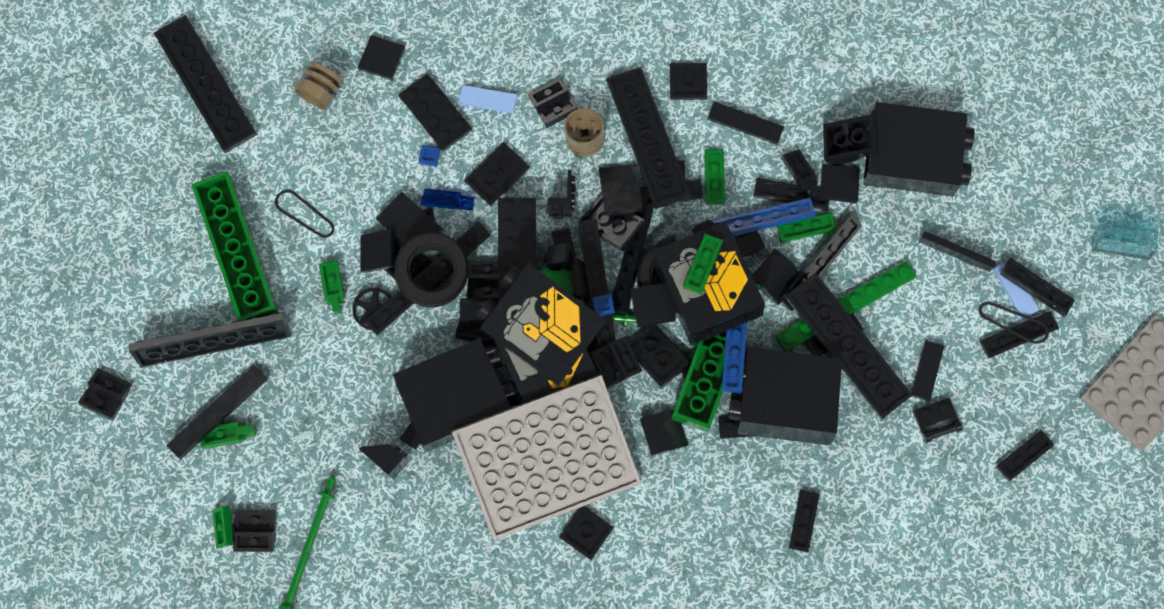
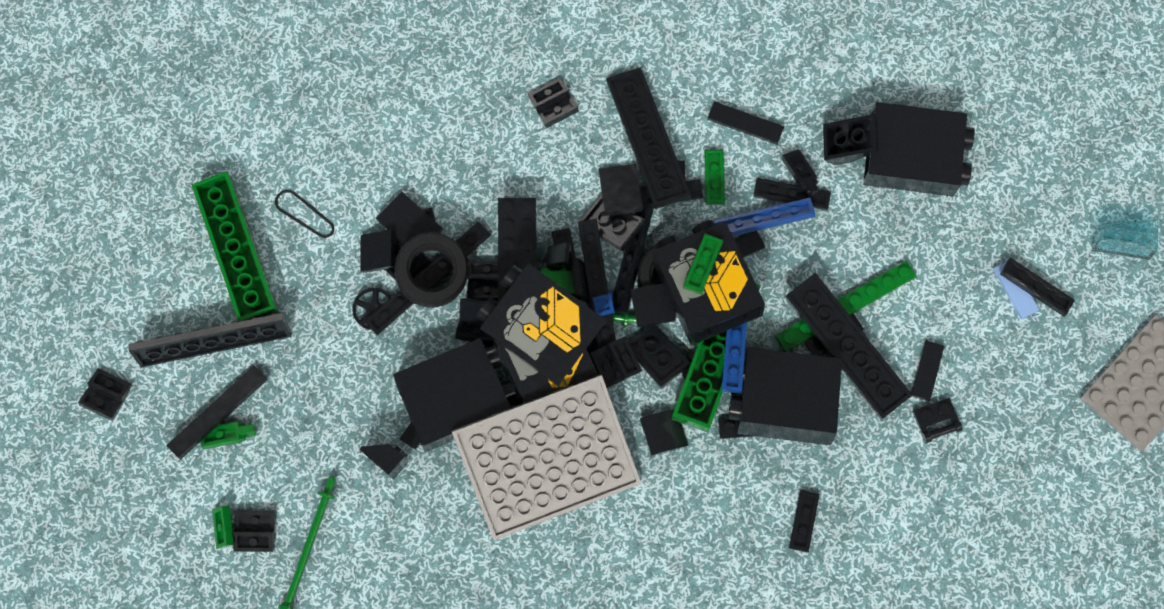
(205, 84): black plate -> none
(318, 85): dark tan wheel -> none
(332, 285): green hinge -> none
(381, 57): black tile -> none
(429, 156): blue tile -> none
(435, 112): black plate -> none
(446, 199): clear blue hinge -> none
(487, 99): light blue tile -> none
(497, 174): black tile -> none
(564, 206): black bracket -> none
(584, 122): dark tan wheel -> none
(586, 532): black tile -> none
(688, 81): black tile -> none
(774, 275): black slope -> none
(806, 228): green tile -> none
(824, 254): black tile -> none
(839, 183): black tile -> none
(957, 251): black tile -> none
(1006, 340): black tile -> none
(1016, 313): black piece -> none
(1025, 455): black tile -> none

